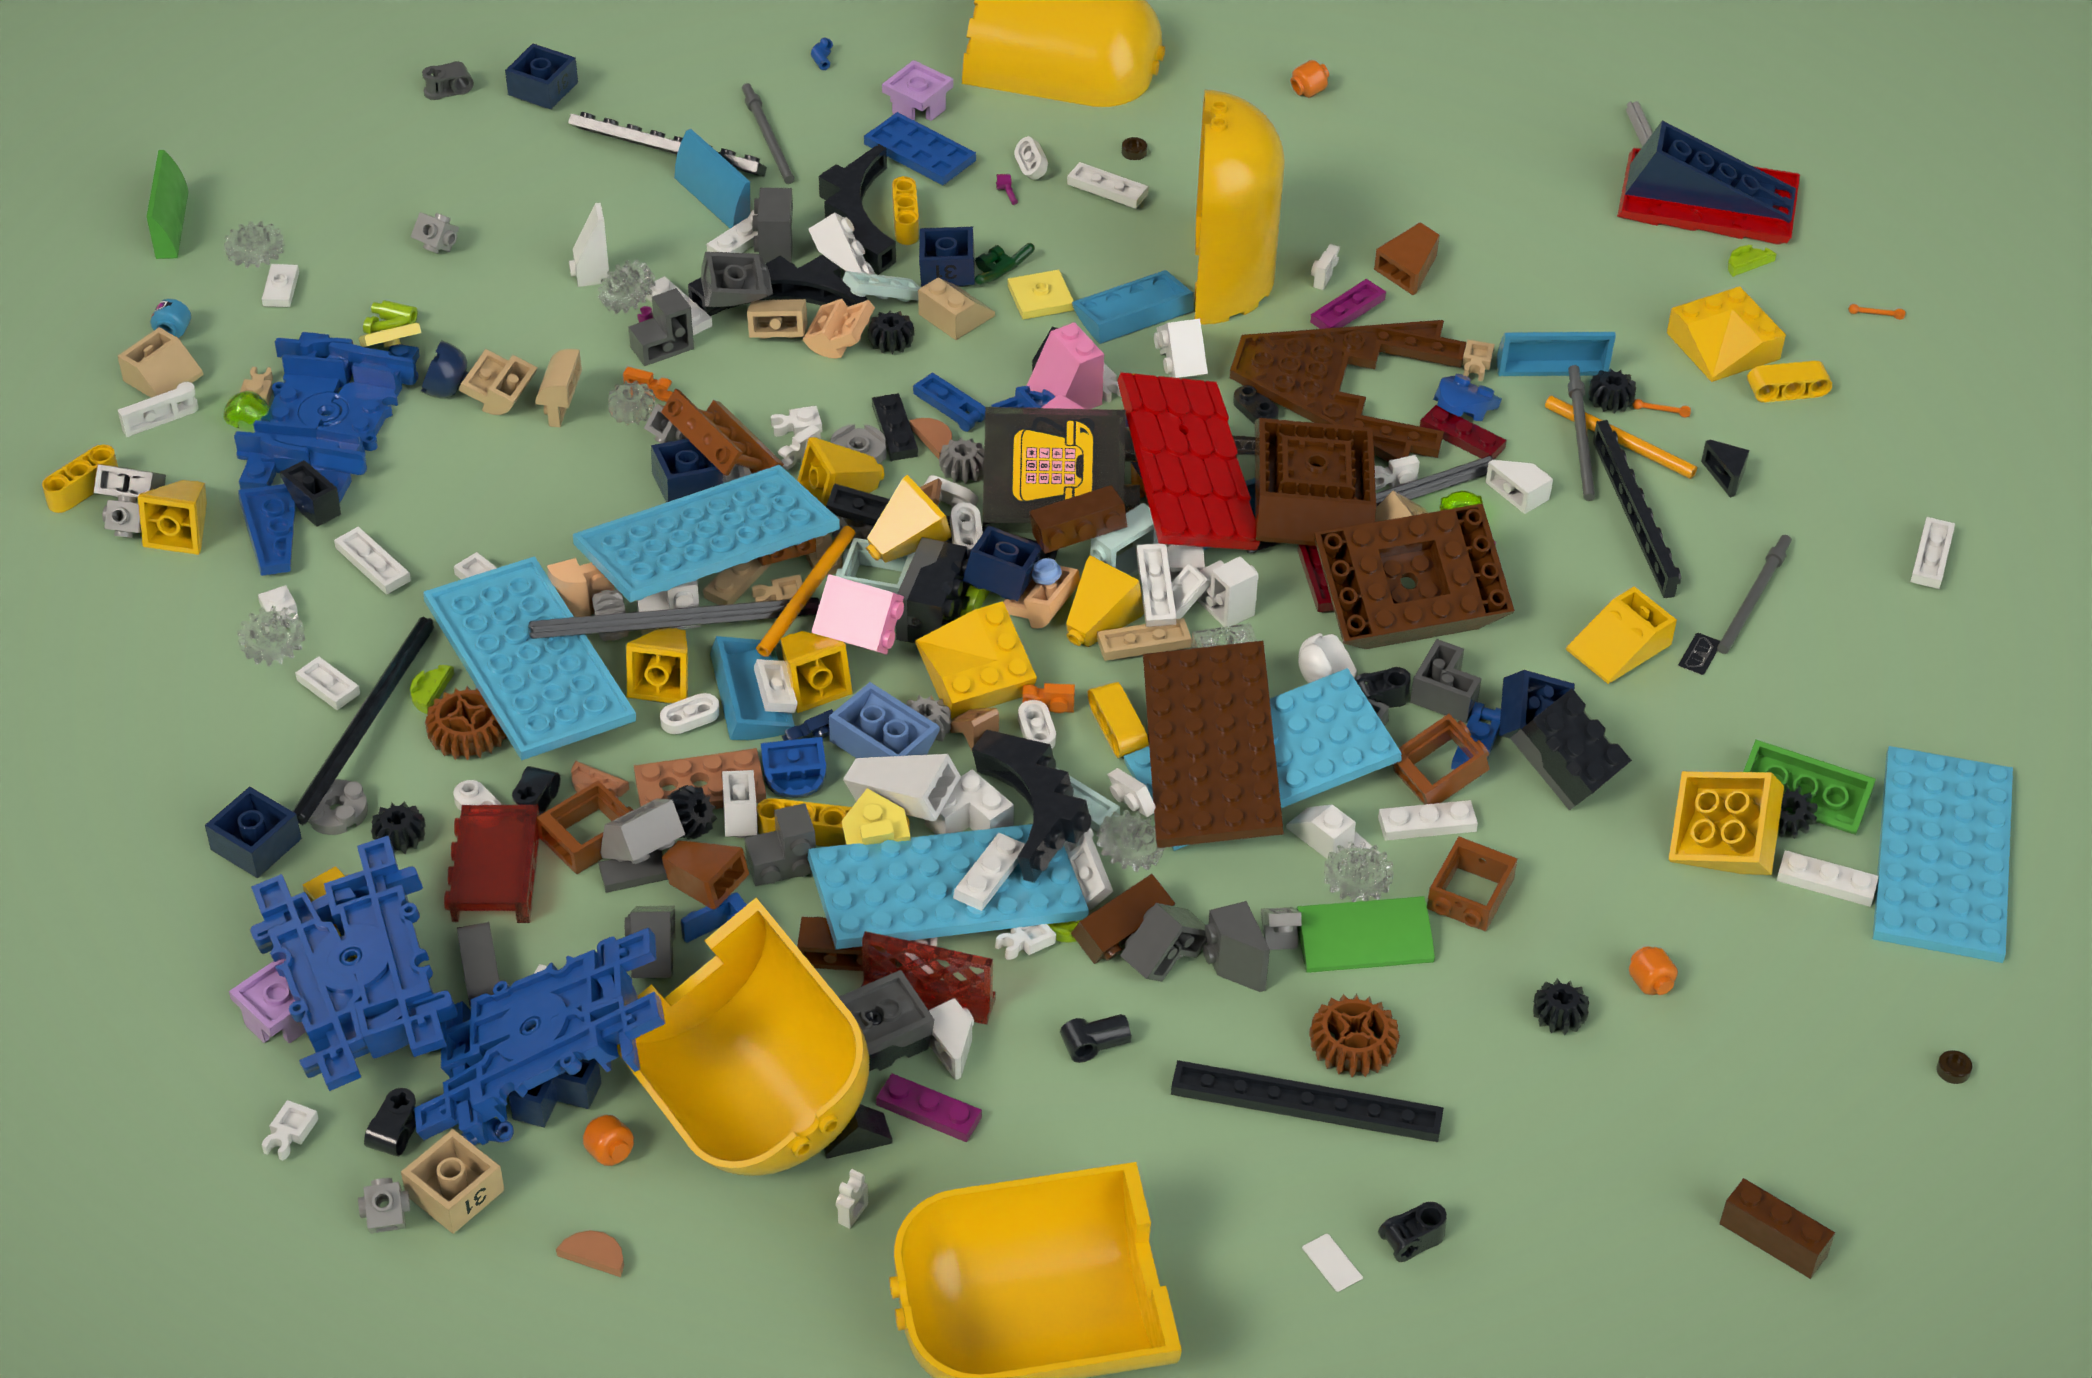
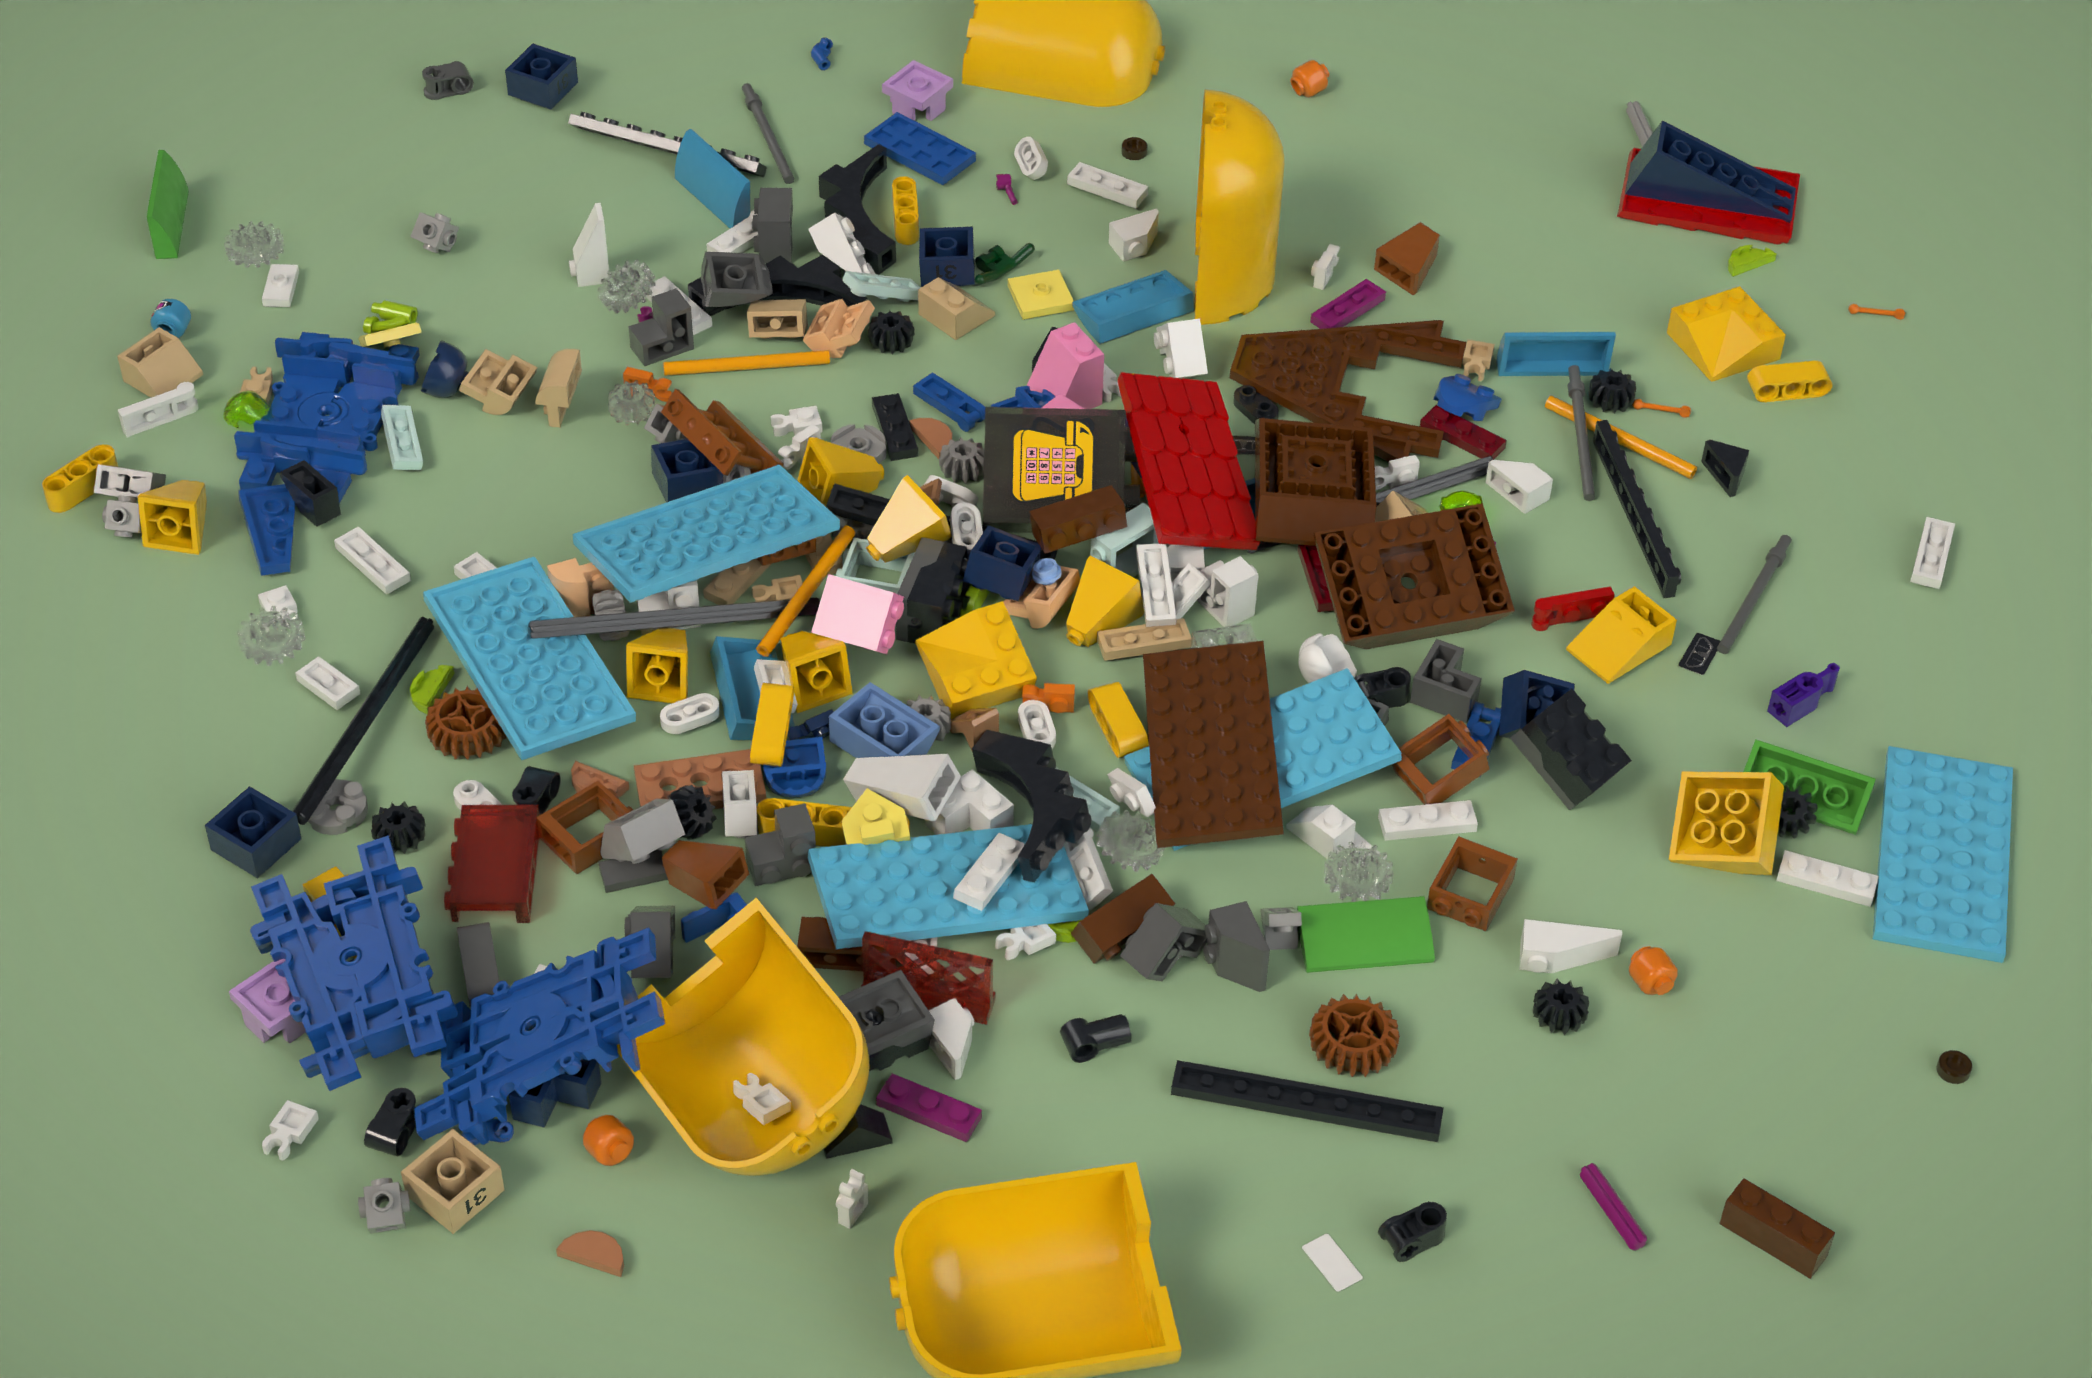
(401, 437): none -> light aqua plate
(746, 362): none -> light orange piece
(760, 1101): none -> white plate
(772, 724): none -> yellow beam
(1134, 234): none -> white slope
(1561, 946): none -> white slope
(1570, 607): none -> red plate
(1613, 1207): none -> magenta axle
(1801, 694): none -> dark purple piece

